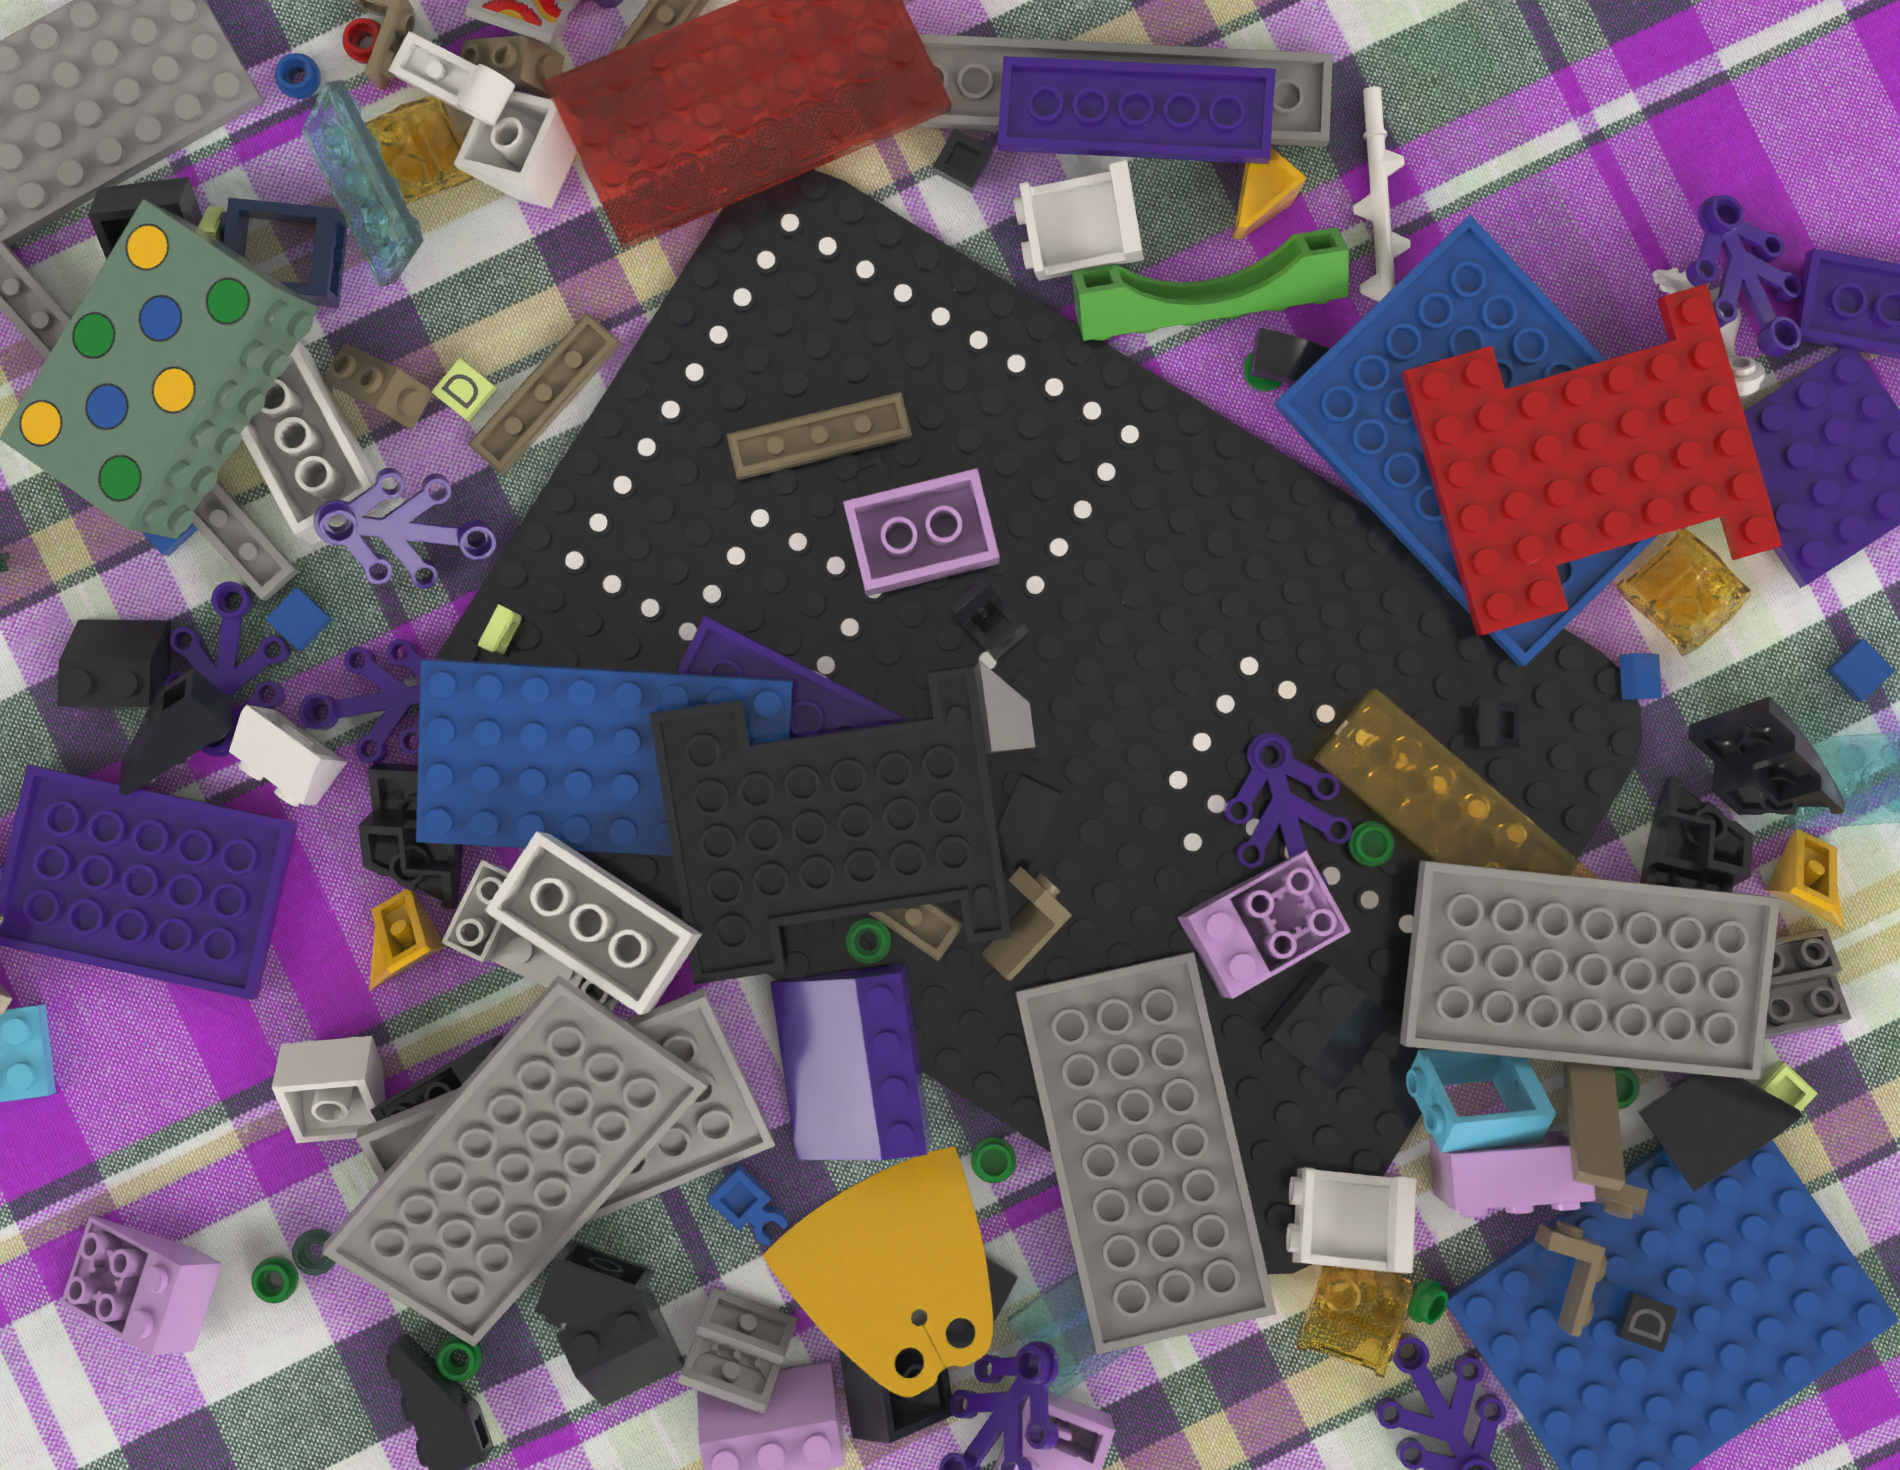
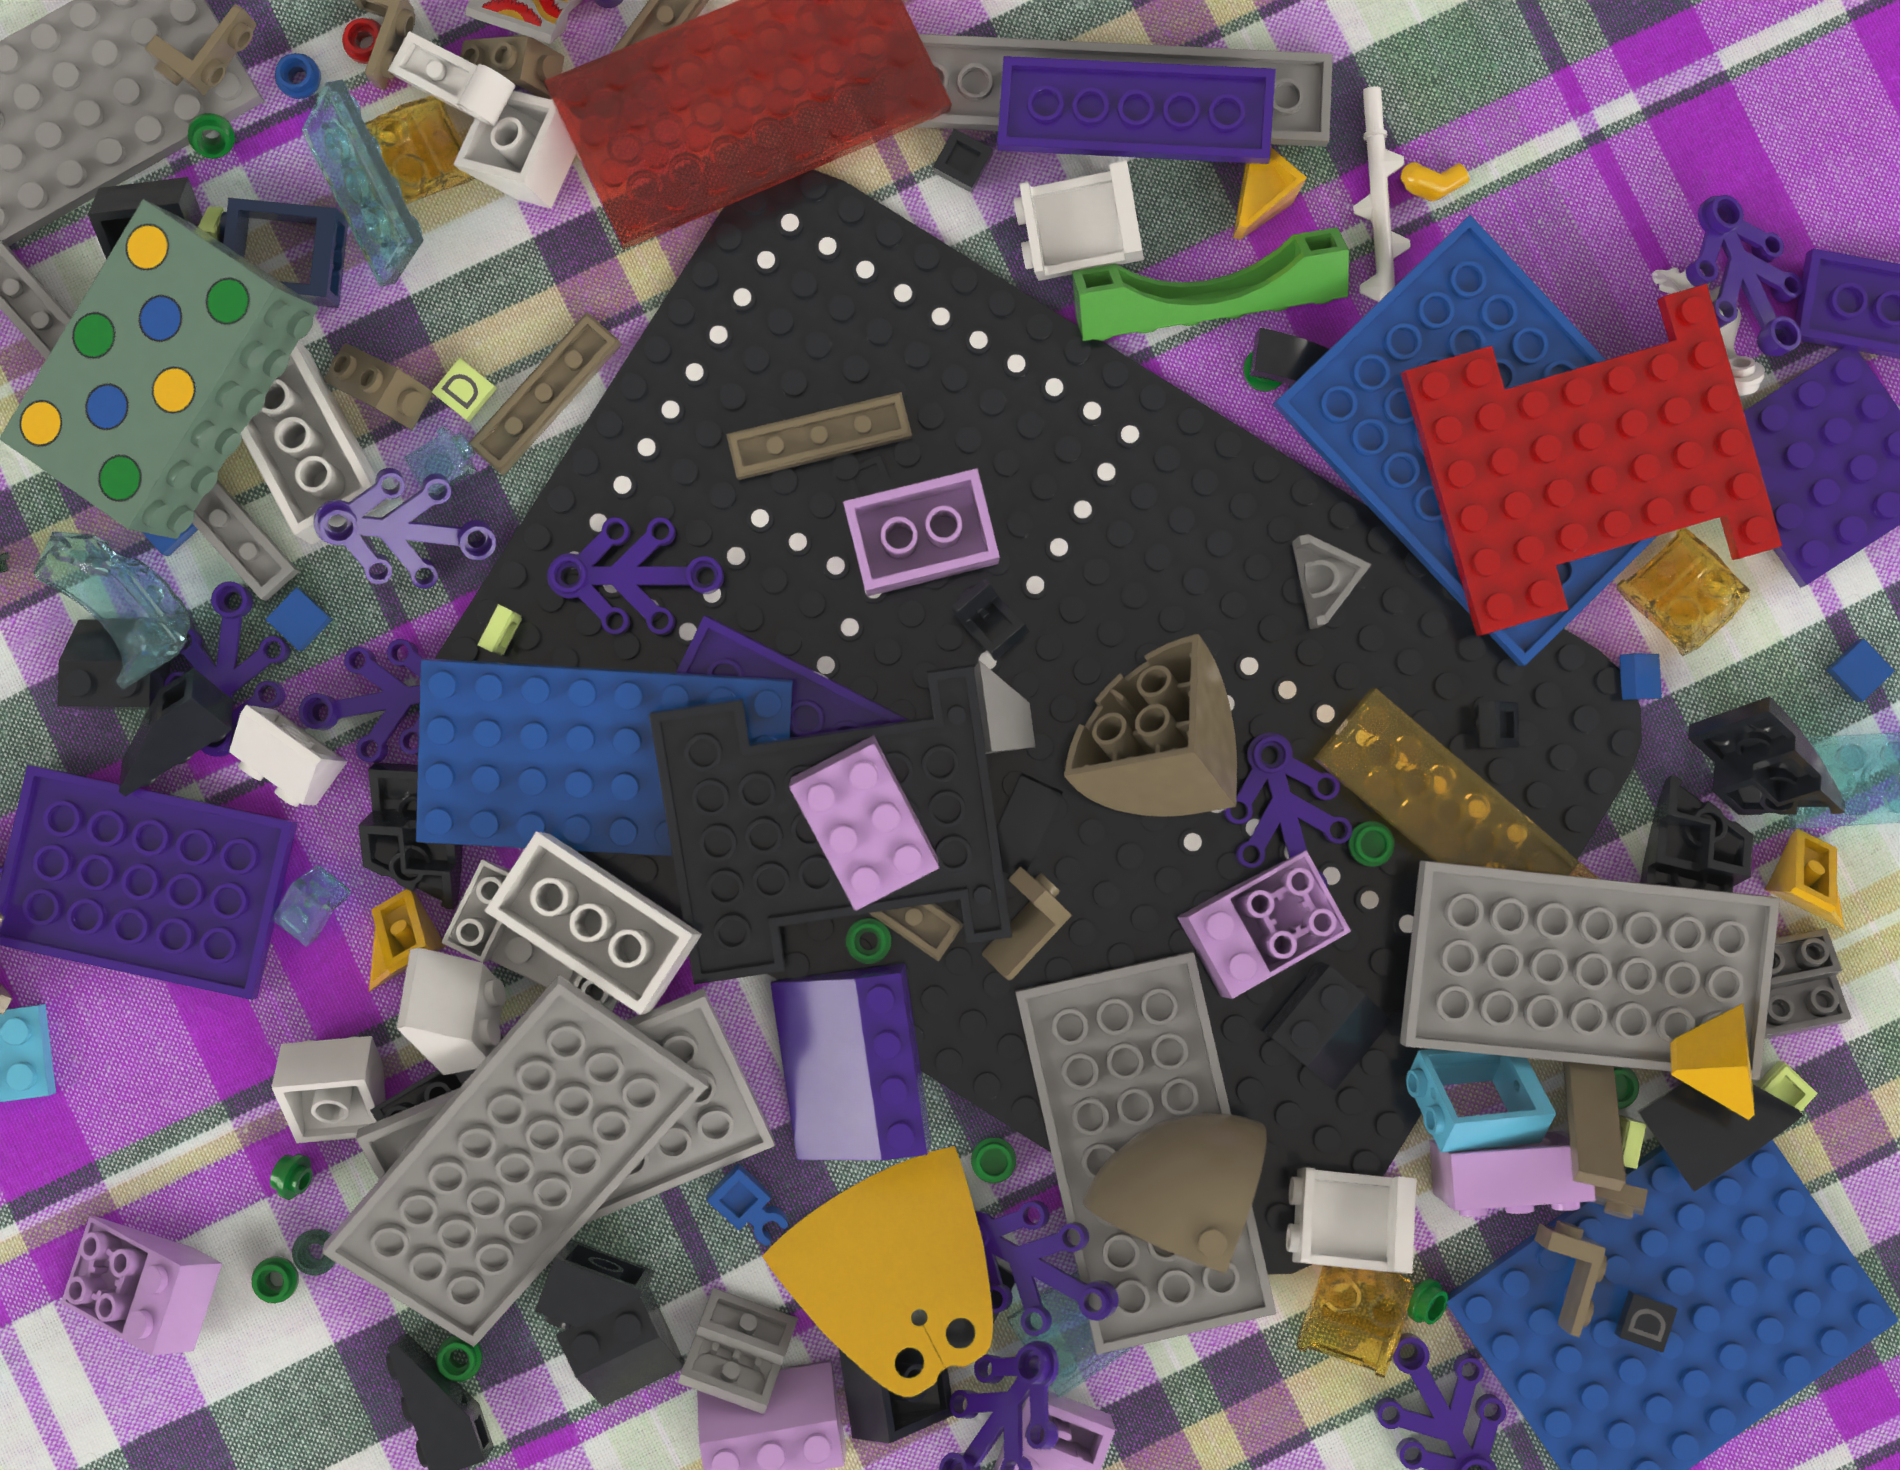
(122, 595): none -> clear light blue windscreen
(211, 61): none -> dark tan bracket
(211, 147): none -> green plate
(291, 1176): none -> green plate
(310, 904): none -> clear light blue bracket
(444, 455): none -> clear light blue bracket
(450, 1009): none -> white slope
(627, 575): none -> dark purple plant
(864, 823): none -> lavender brick
(1027, 1264): none -> dark purple plant
(1160, 737): none -> dark tan brick
(1184, 1185): none -> dark tan brick
(1325, 577): none -> light grey slope
(1431, 184): none -> yellow arm
(1632, 1138): none -> yellowish green tile
(1717, 1061): none -> yellow slope

